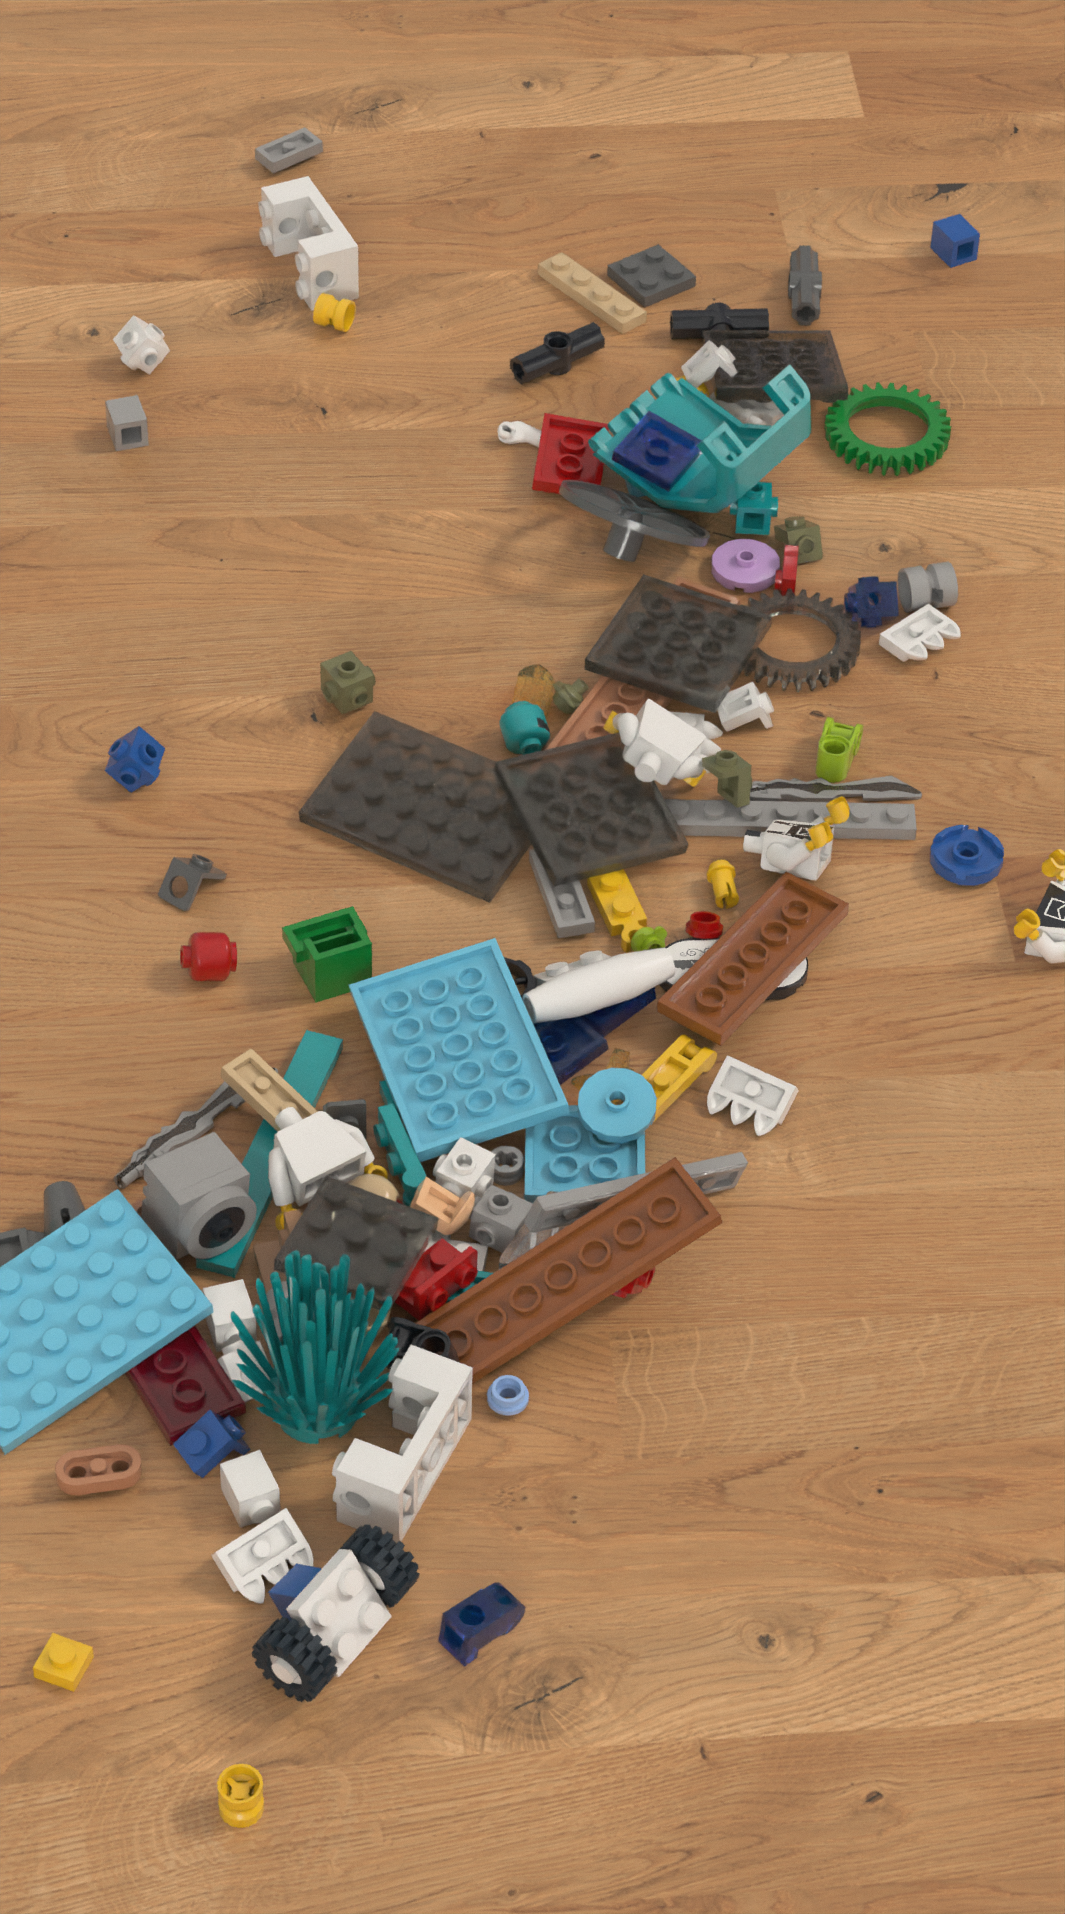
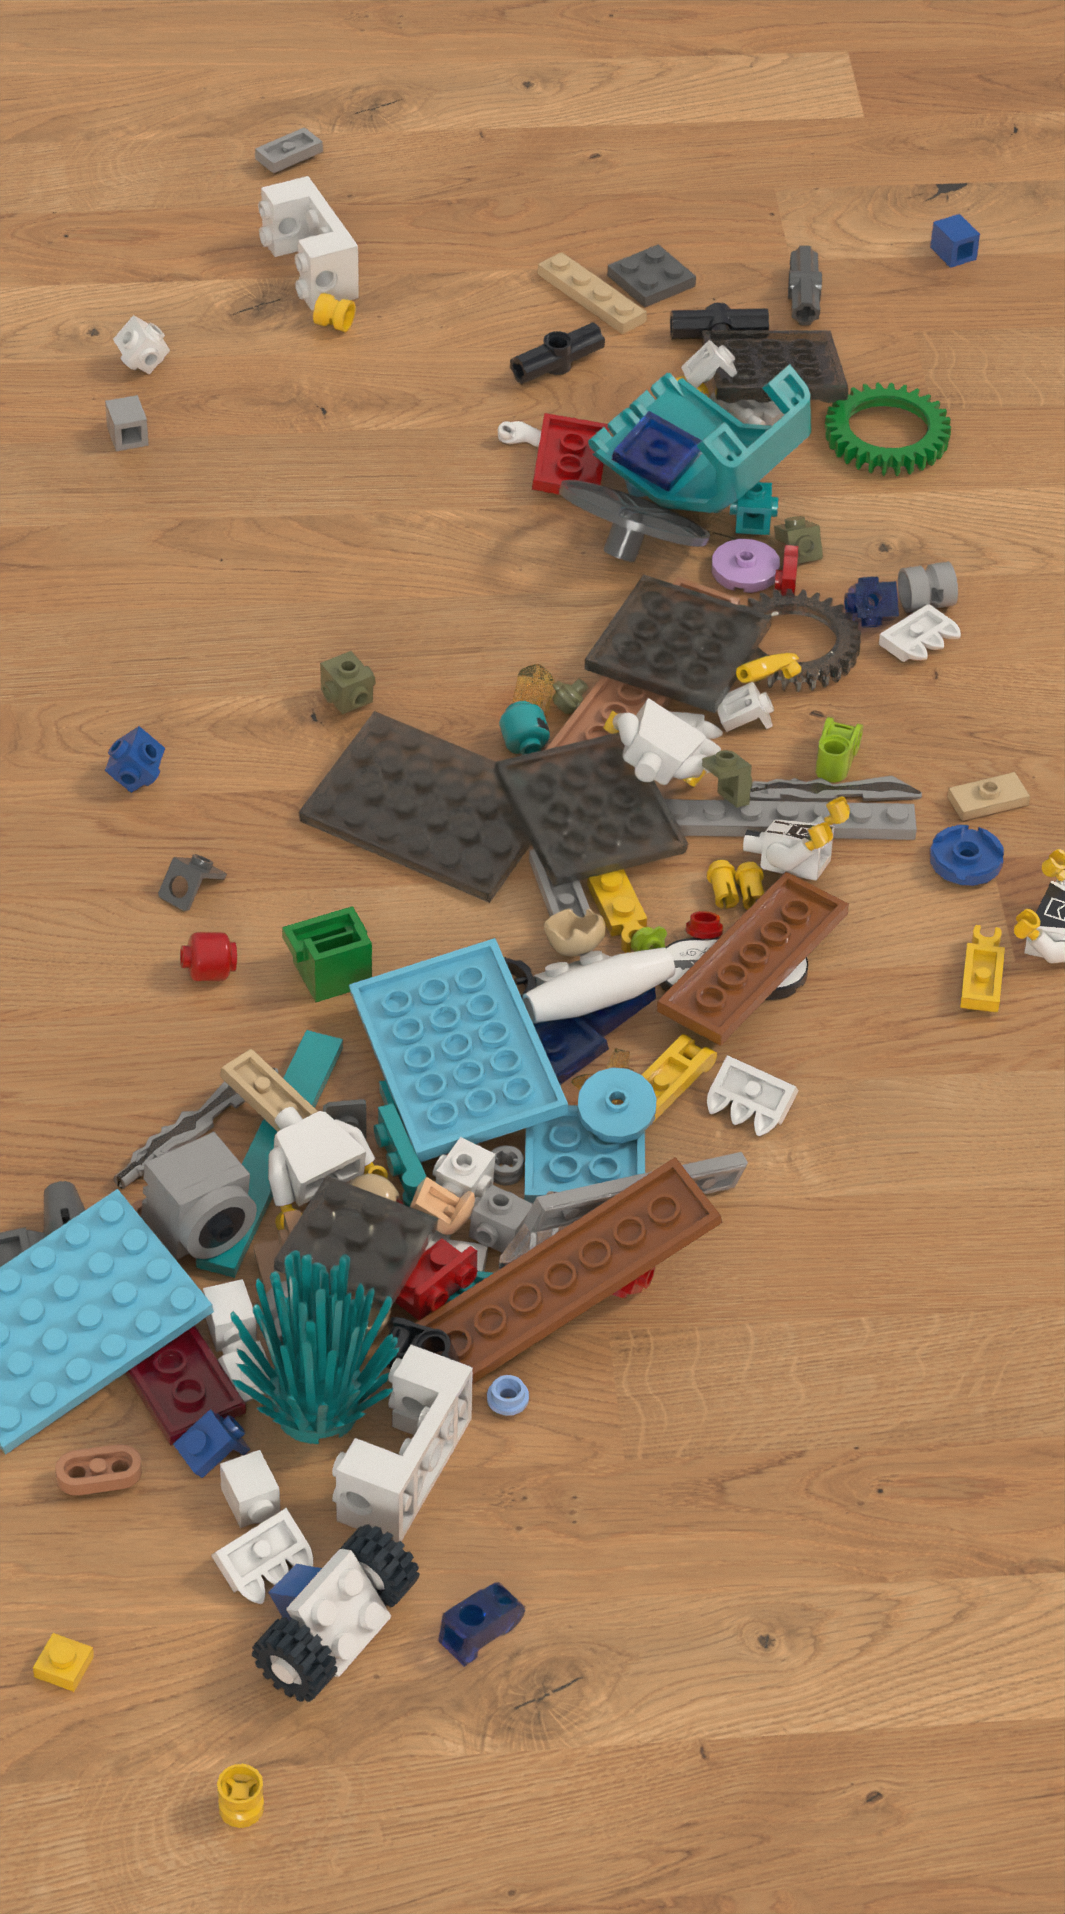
(574, 934): none -> tan hair
(749, 878): none -> yellow pin
(768, 665): none -> yellow arm
(983, 972): none -> yellow plate
(988, 796): none -> tan plate

